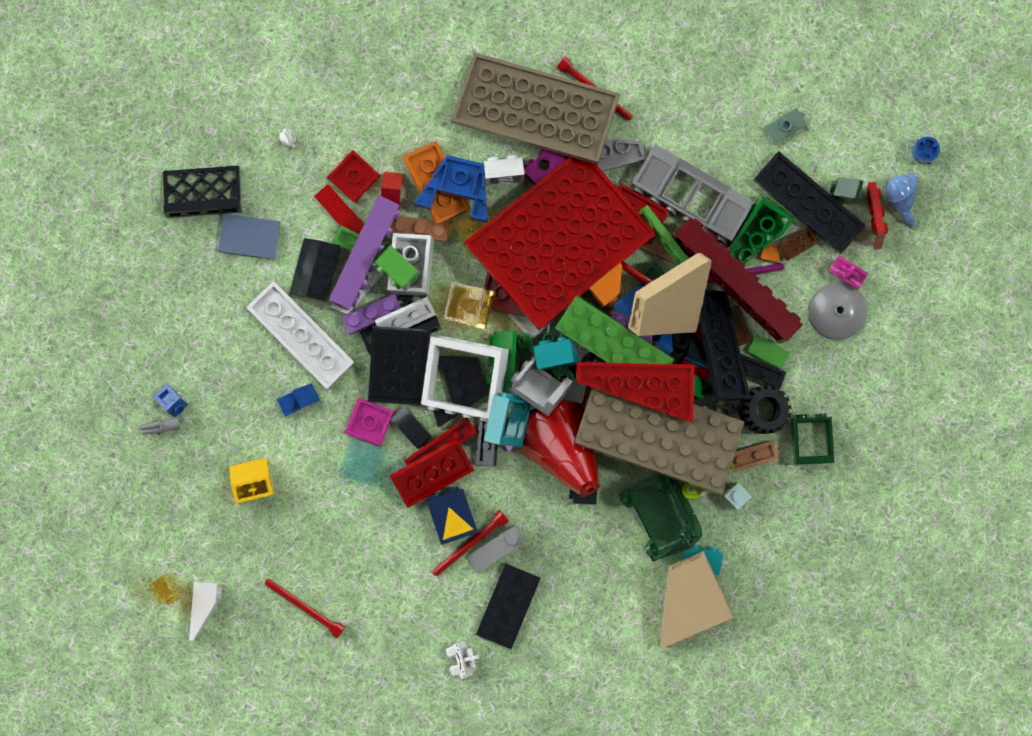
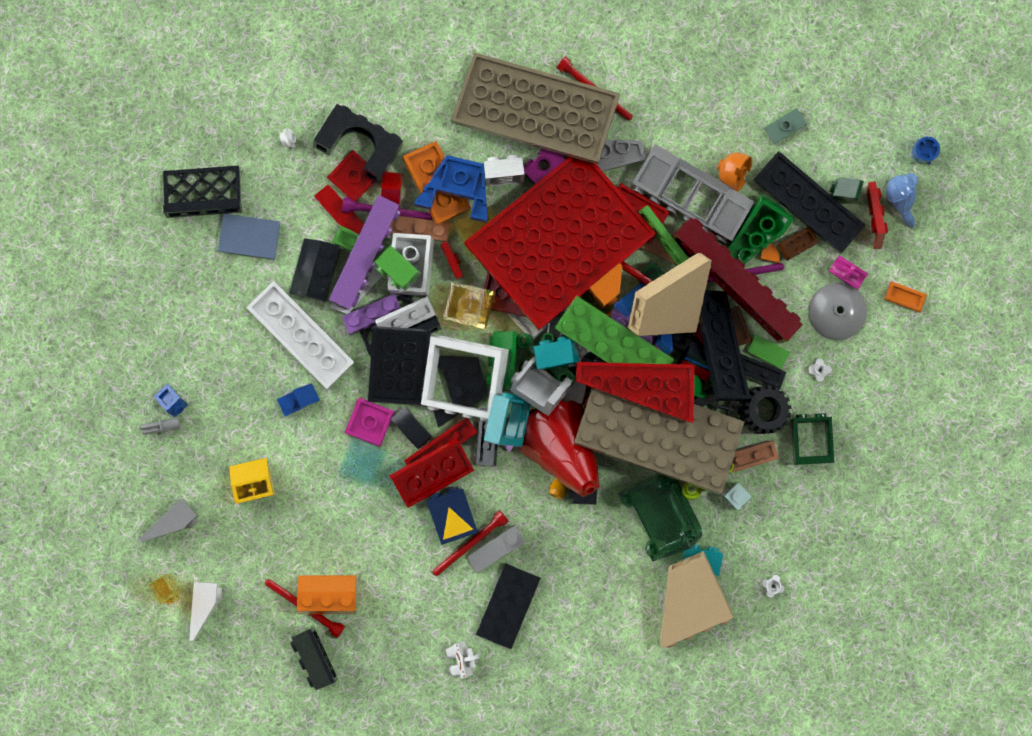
(176, 519): none -> light grey slope
(314, 659): none -> black slope
(326, 594): none -> orange slope
(342, 122): none -> black arch
(350, 205): none -> magenta piece
(453, 260): none -> red plate
(557, 489): none -> light orange cone
(733, 170): none -> orange cylinder
(778, 587): none -> white plate
(819, 375): none -> white plate
(905, 296): none -> orange tile

